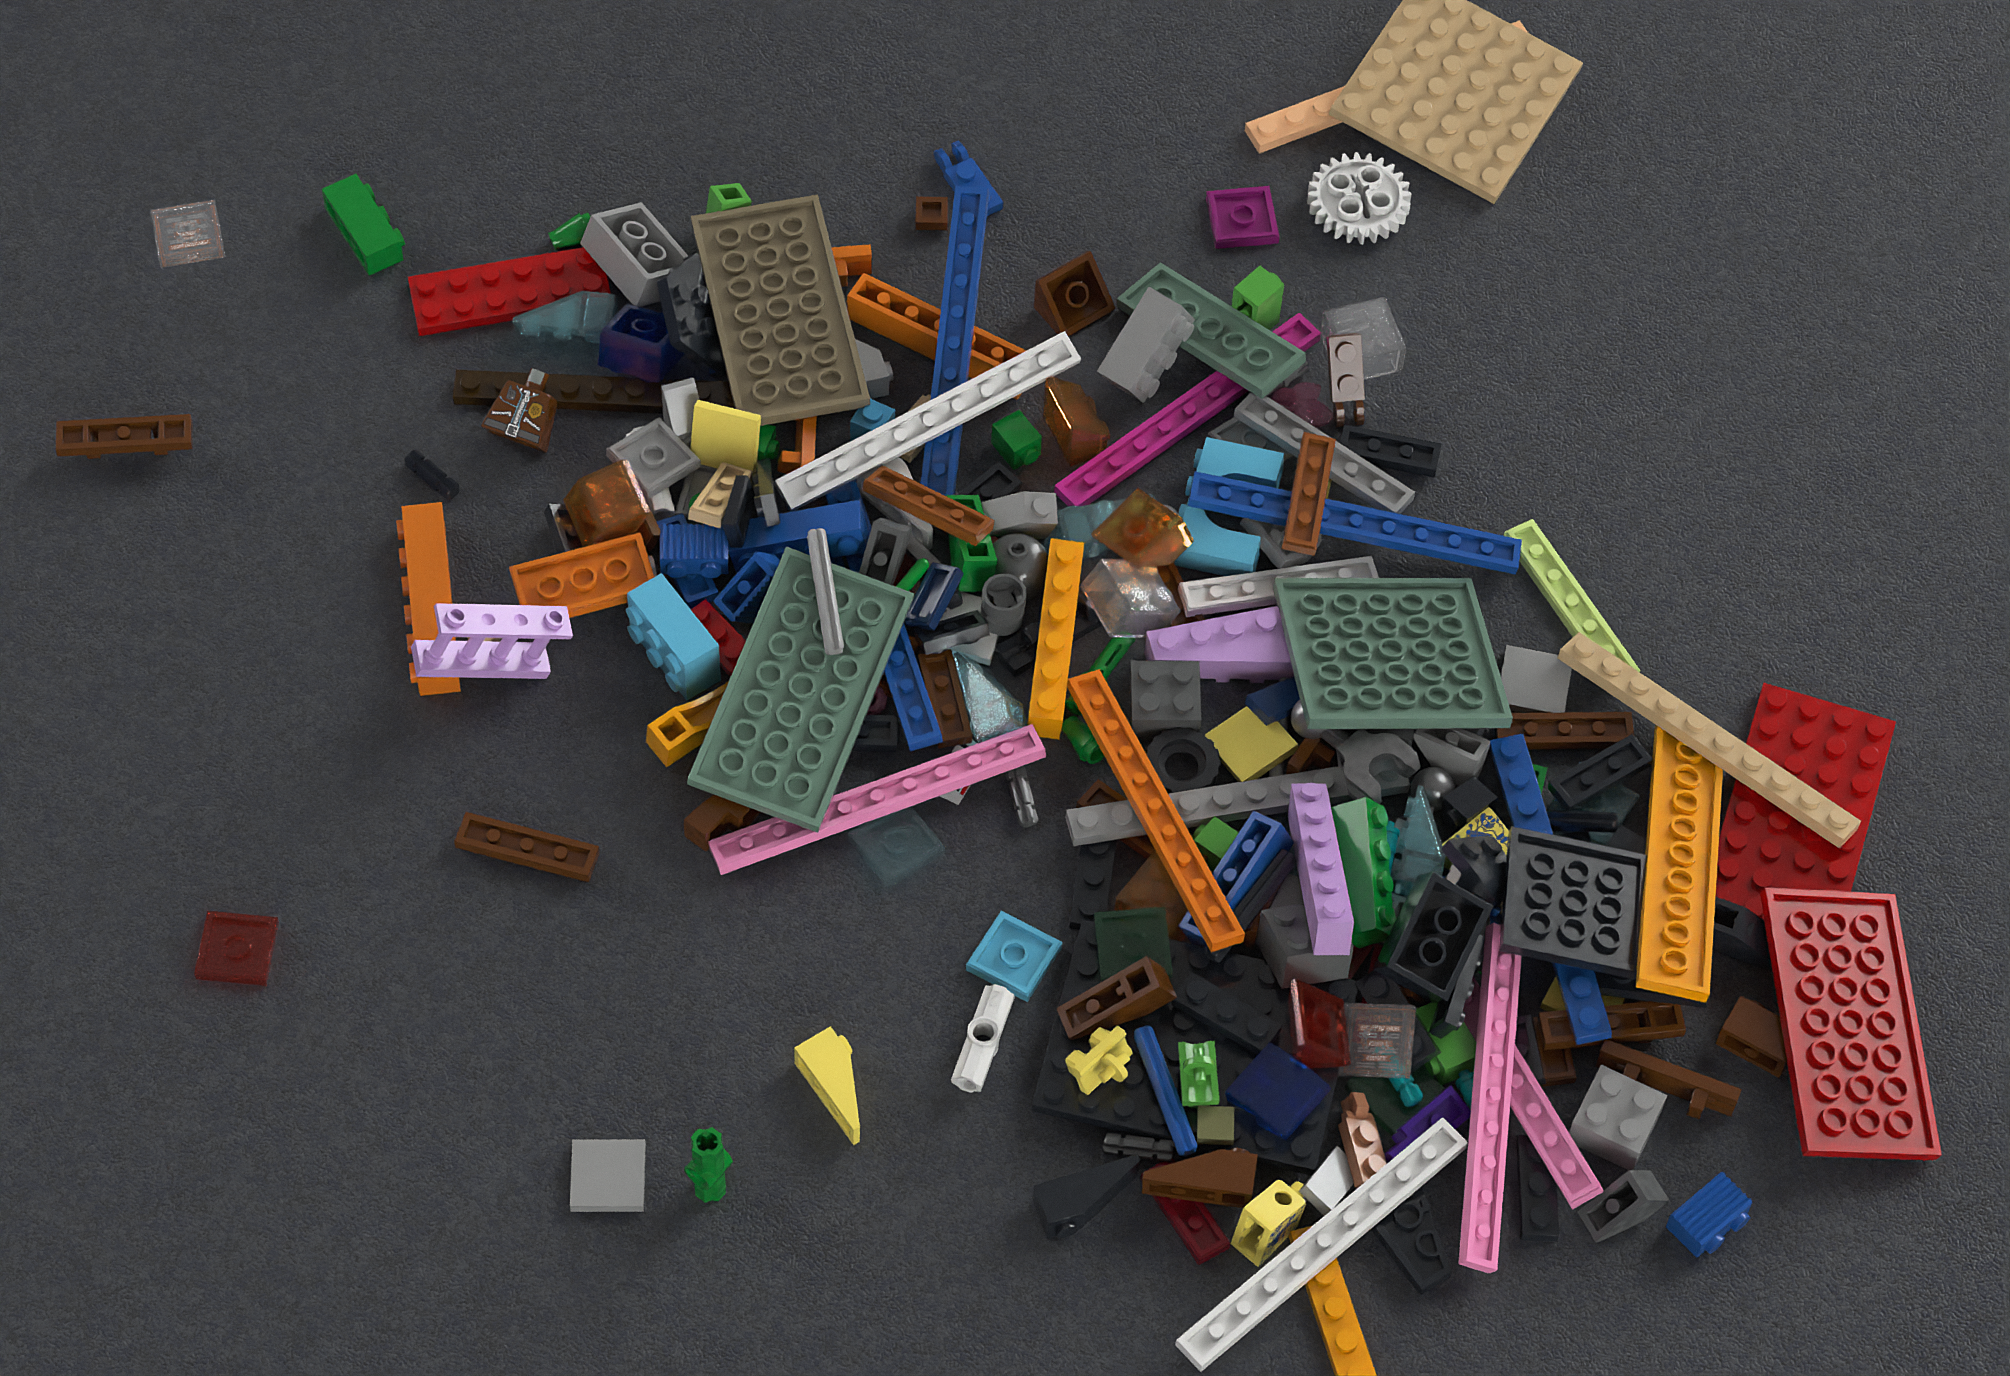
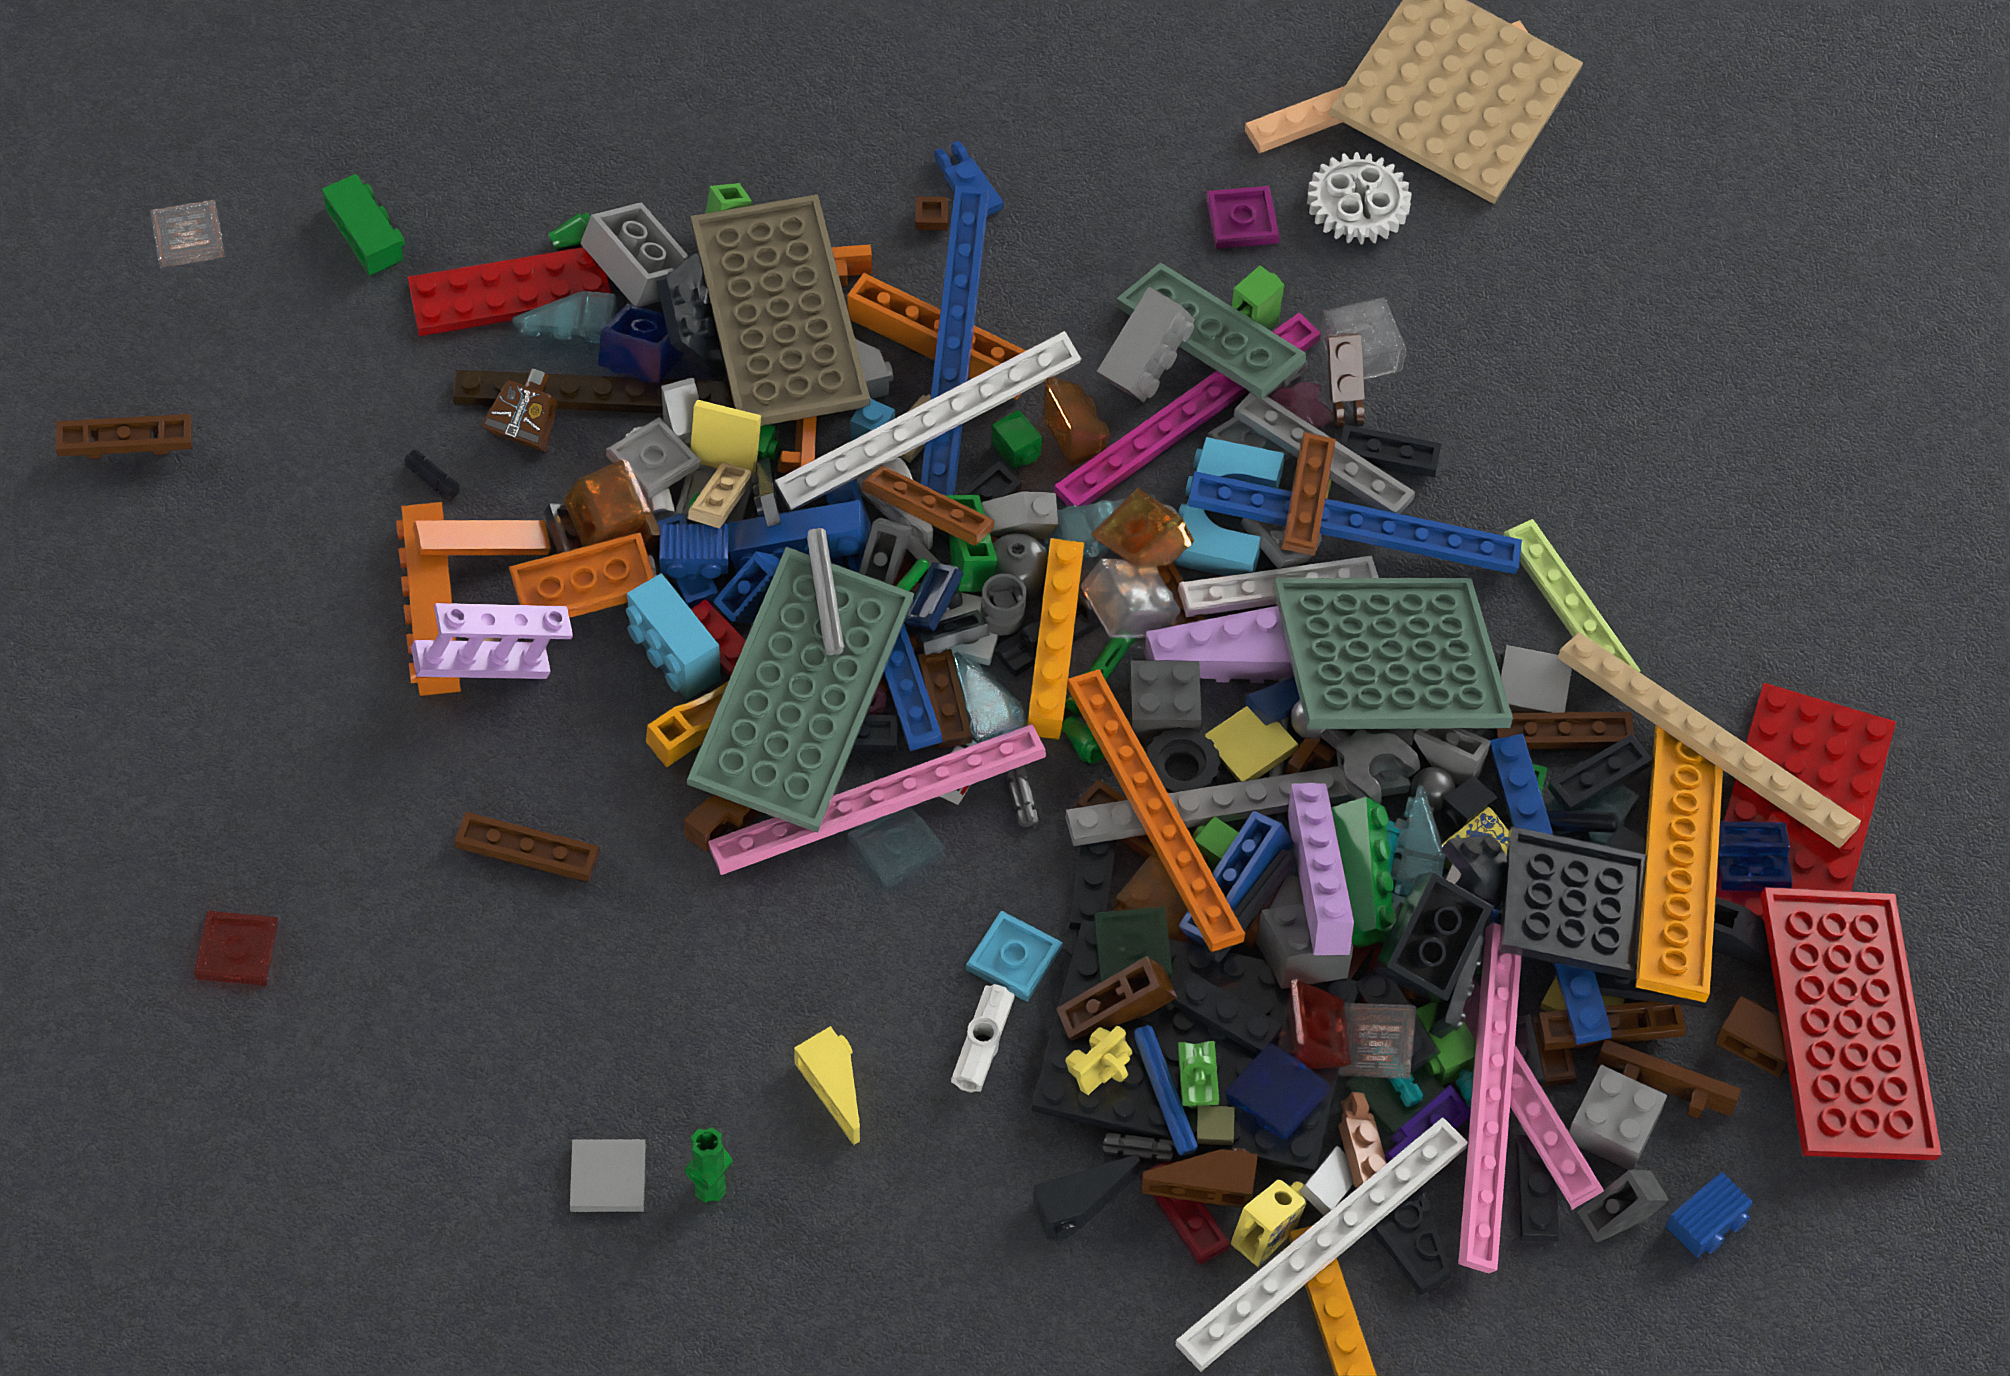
(481, 537): none -> tile
(739, 511): black tile -> none
(1073, 295): reddish brown slope -> none
(1753, 856): none -> clear blue slope

